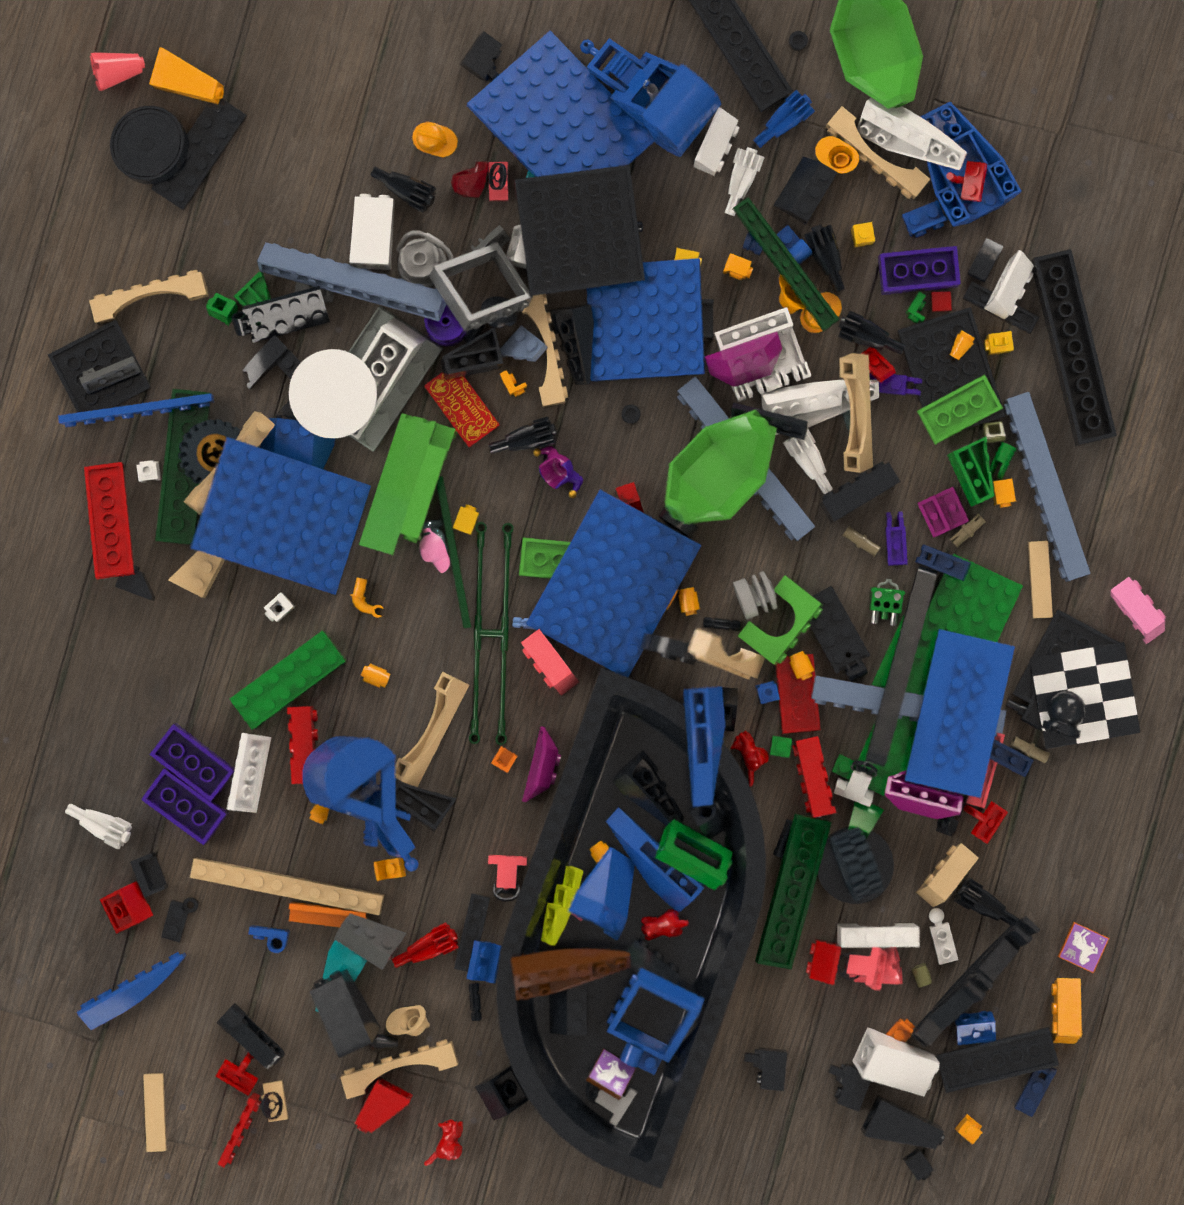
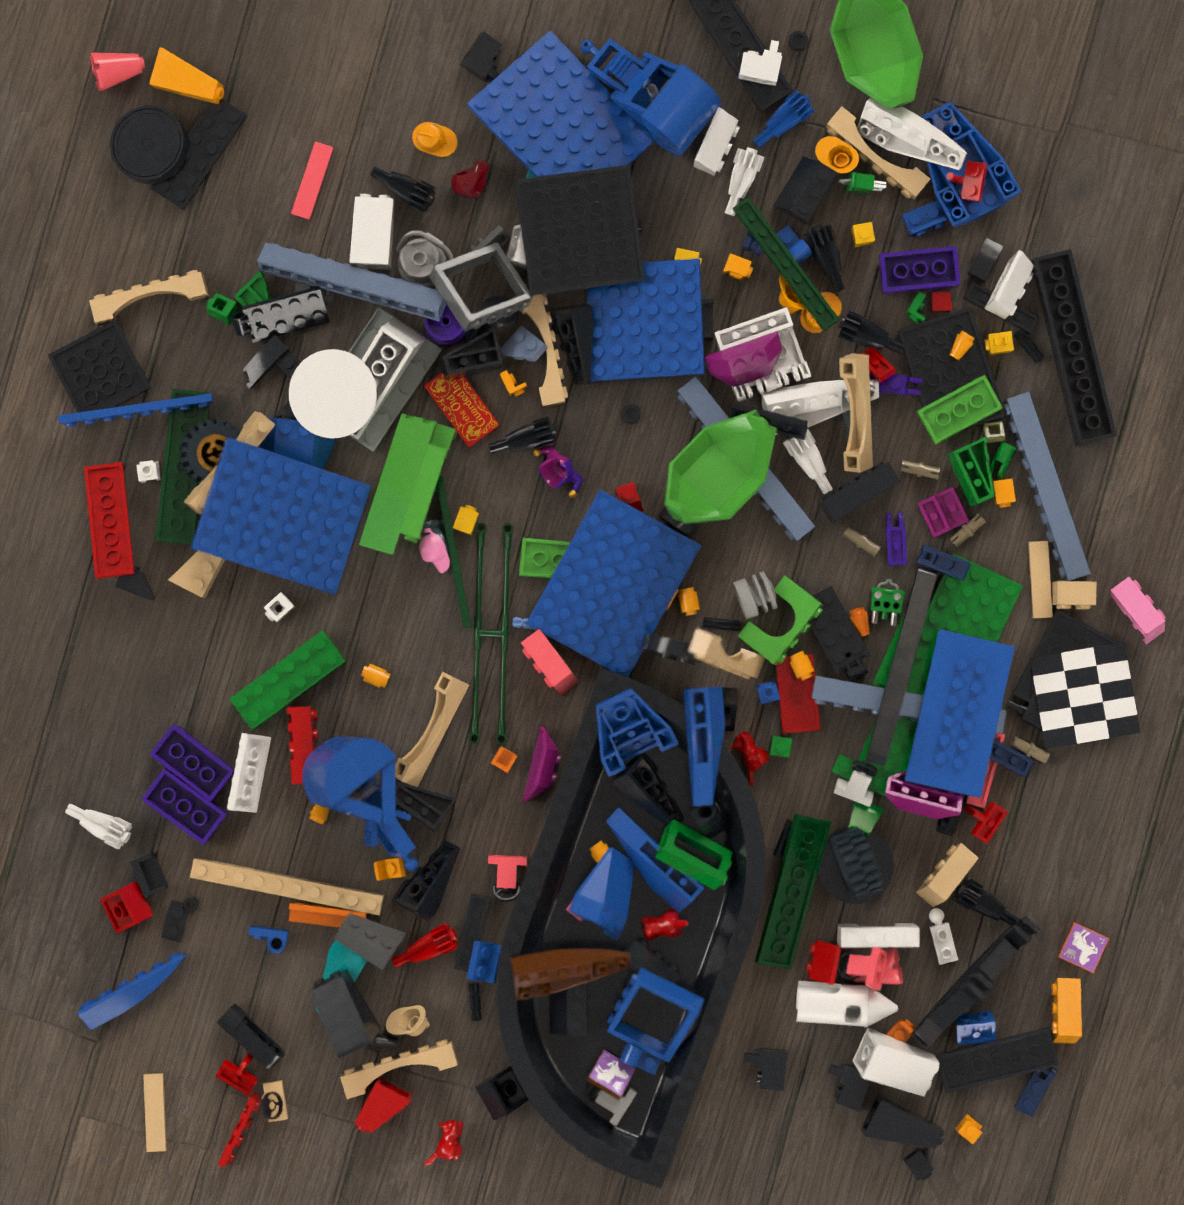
(109, 375): dark grey hinge -> none
(312, 180): none -> coral tile
(359, 600): light orange piece -> none
(426, 888): none -> black wedge
(498, 181): piece -> none
(558, 912): neon yellow slope -> none
(628, 729): none -> blue wedge
(762, 68): none -> white hinge
(814, 777): red wedge -> none
(841, 1004): none -> white piece
(860, 621): none -> orange cone
(862, 183): none -> green piece
(920, 469): none -> dark tan pin
(921, 975): olive brick -> none
(1028, 345): none -> black axle
(1065, 714): black tile -> none
(1073, 593): none -> tan brick

